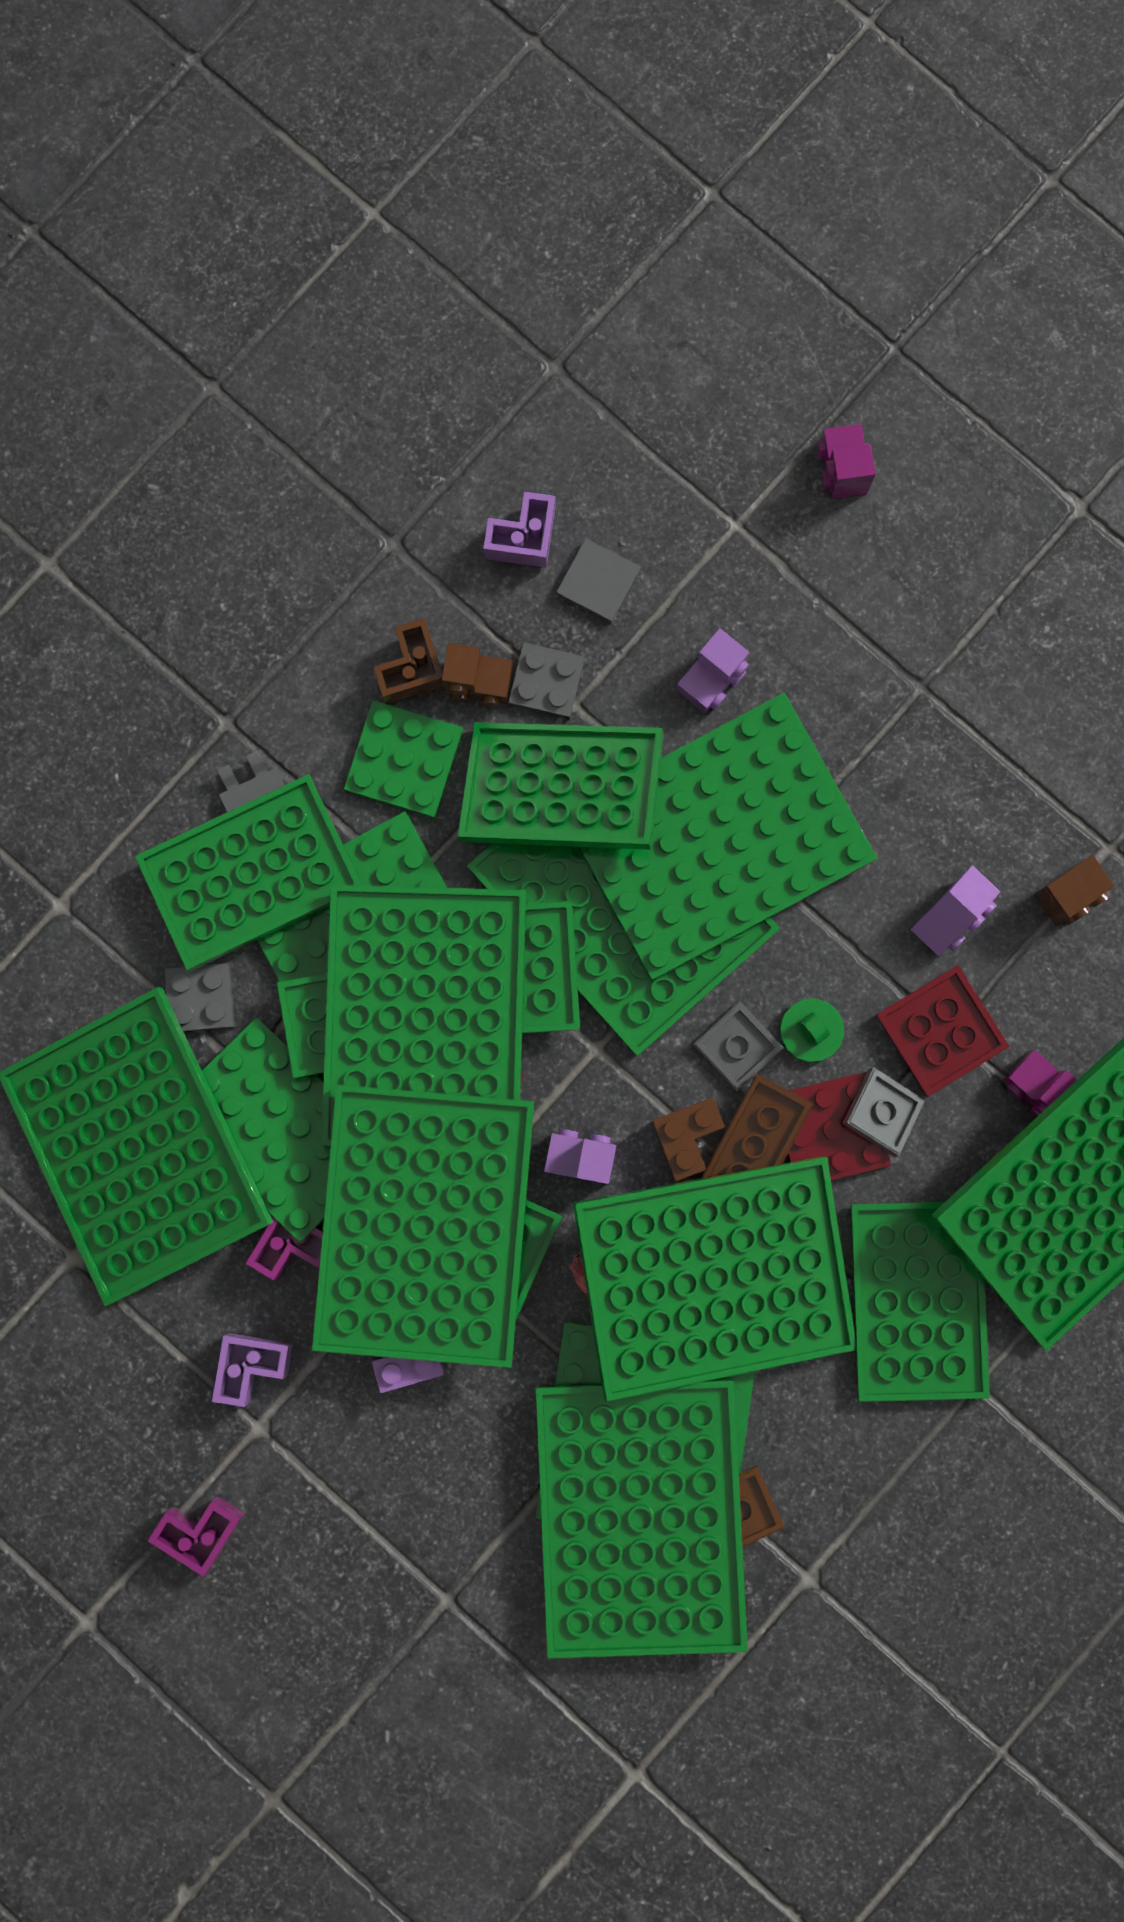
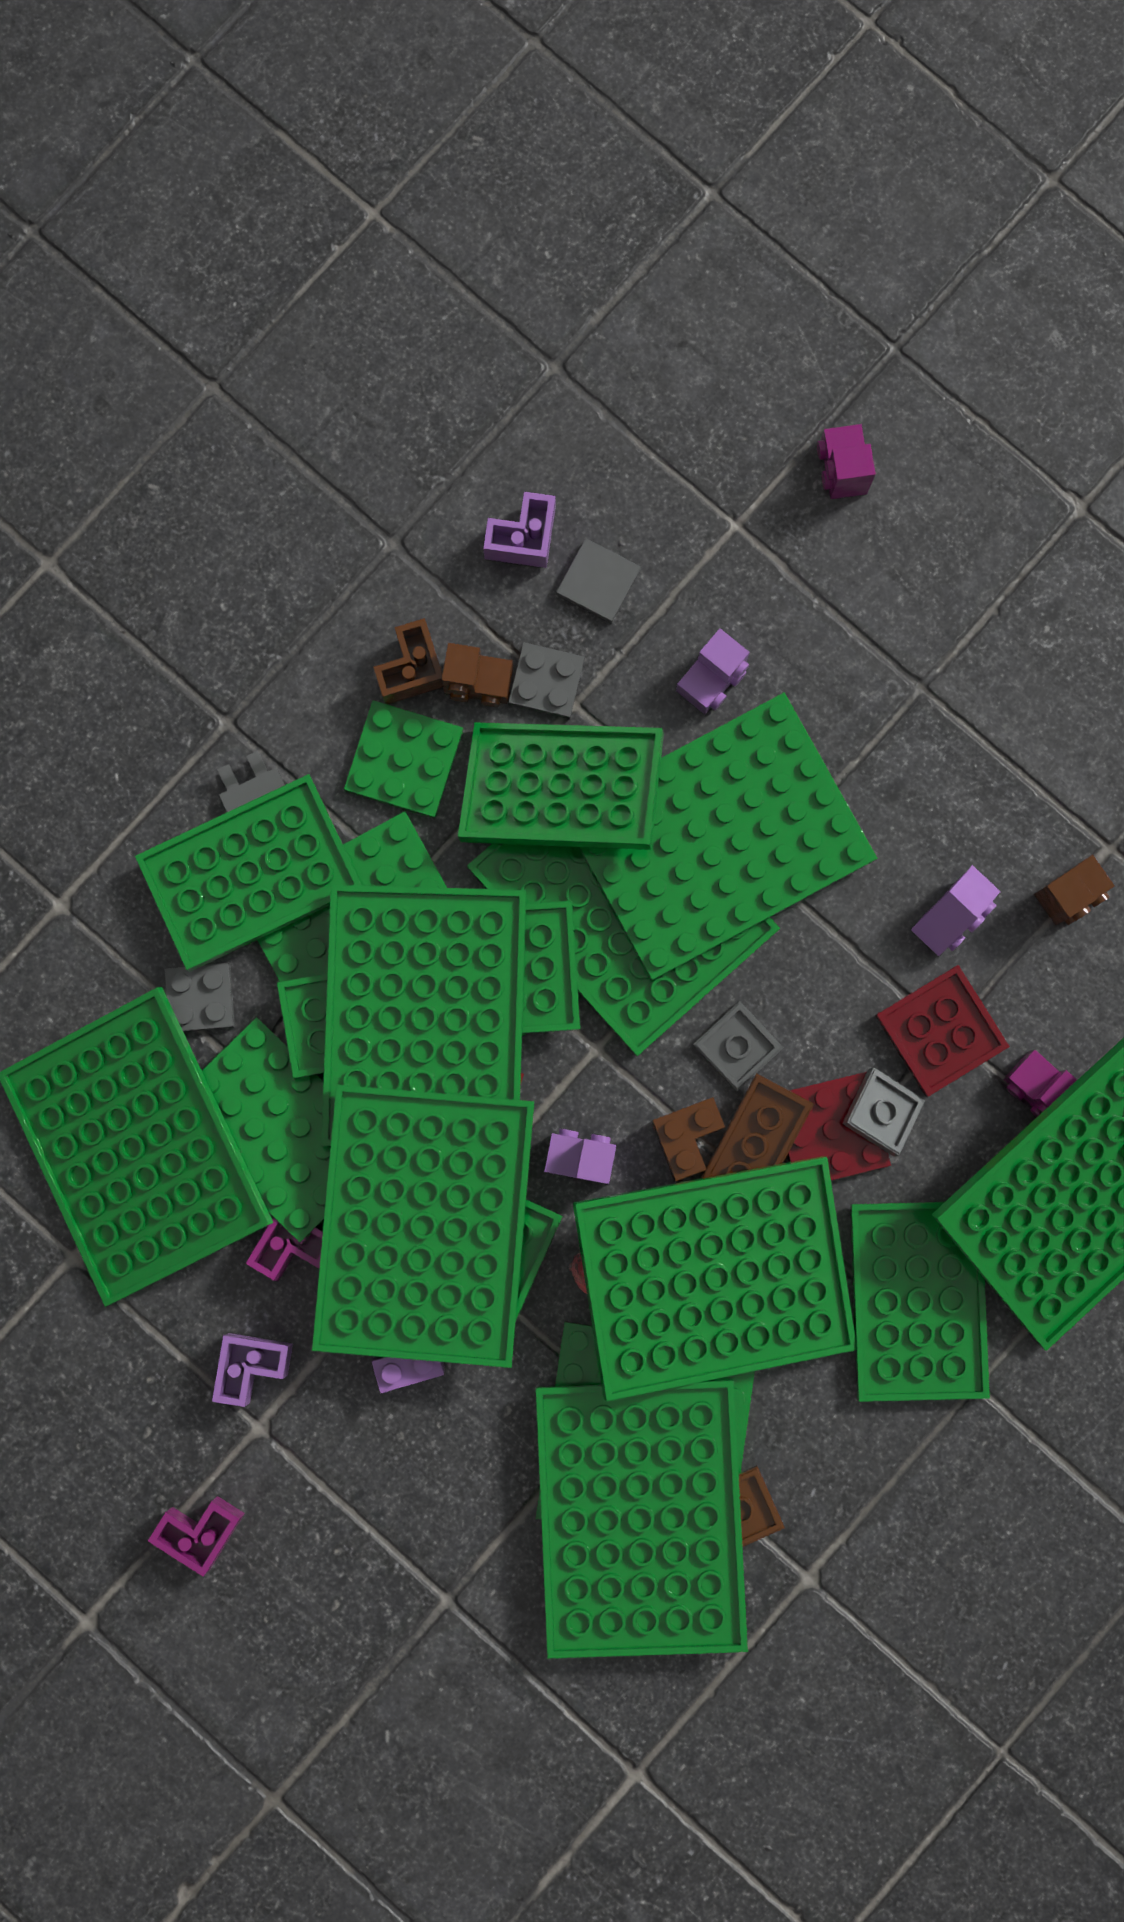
(811, 1030): green tile -> none

